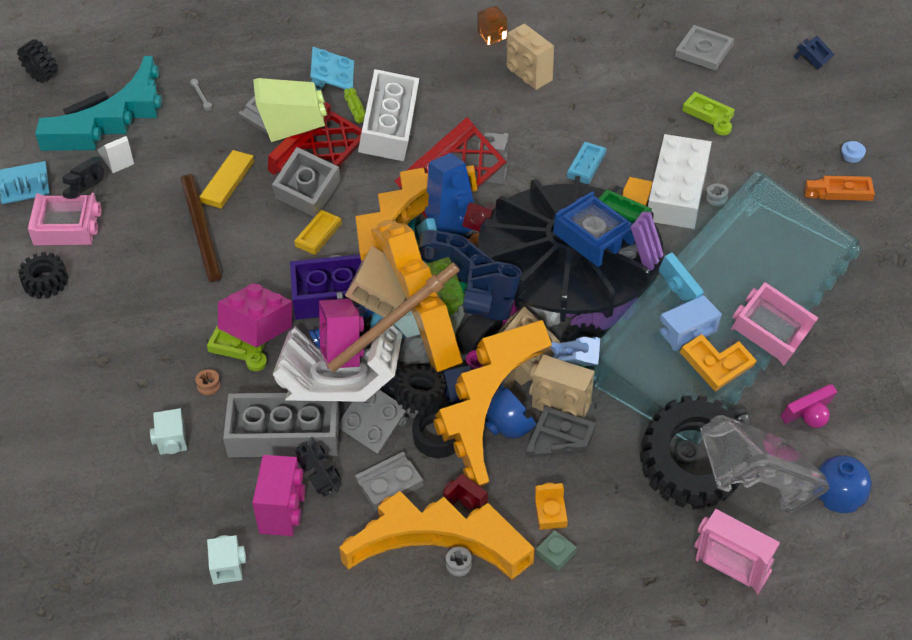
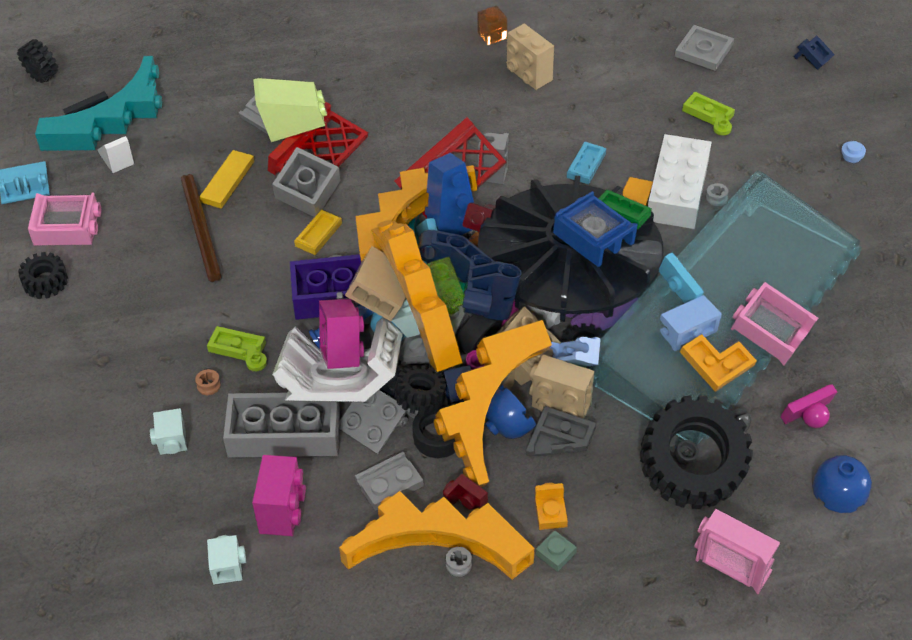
(83, 177): black hinge -> none
(207, 106): light grey hinge -> none
(254, 314): dark pink brick -> none
(315, 457): black hinge -> none
(331, 69): medium azure hinge -> none
(355, 104): lime axle -> none
(388, 115): white brick -> none
(434, 284): medium nougat bar -> none
(647, 240): medium lavender tile -> none
(753, 456): clear windscreen -> none
(840, 188): orange hinge -> none

